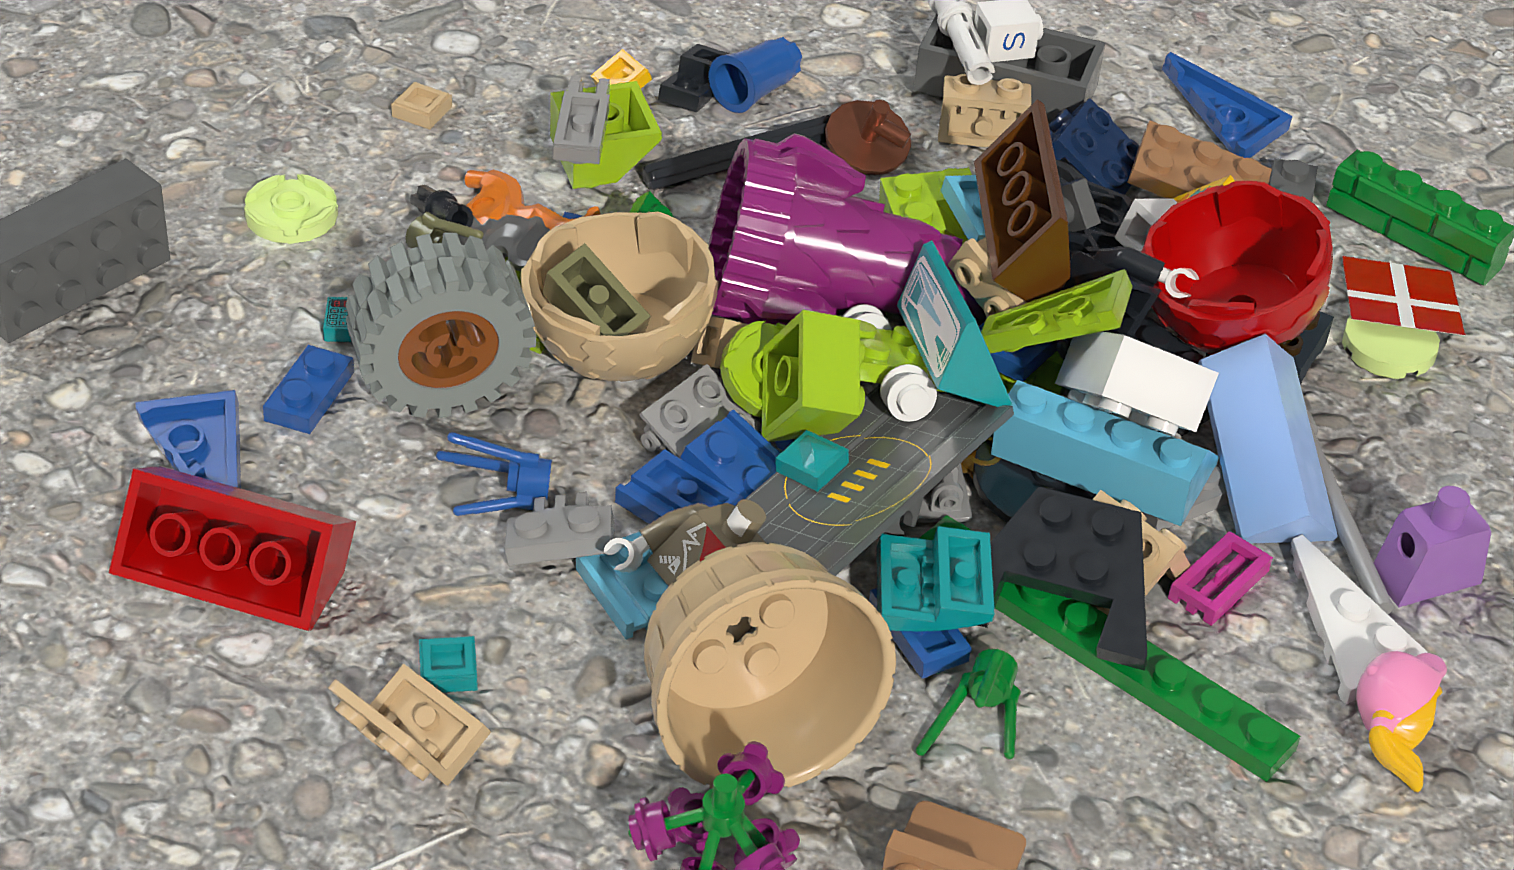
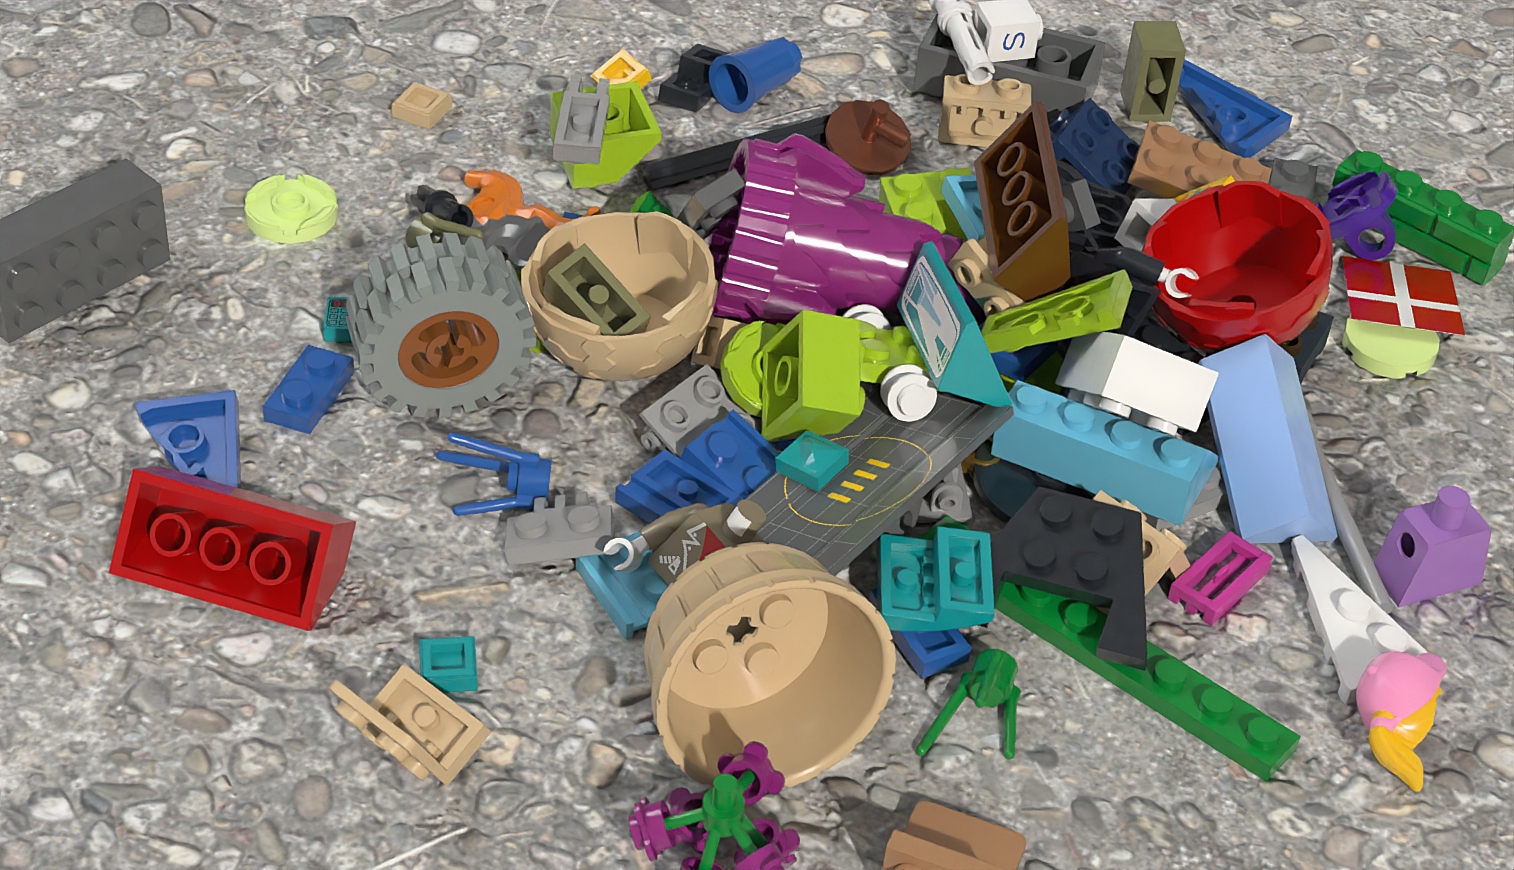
(712, 204): none -> dark grey plate
(1152, 71): none -> olive brick
(1362, 205): none -> dark purple tile

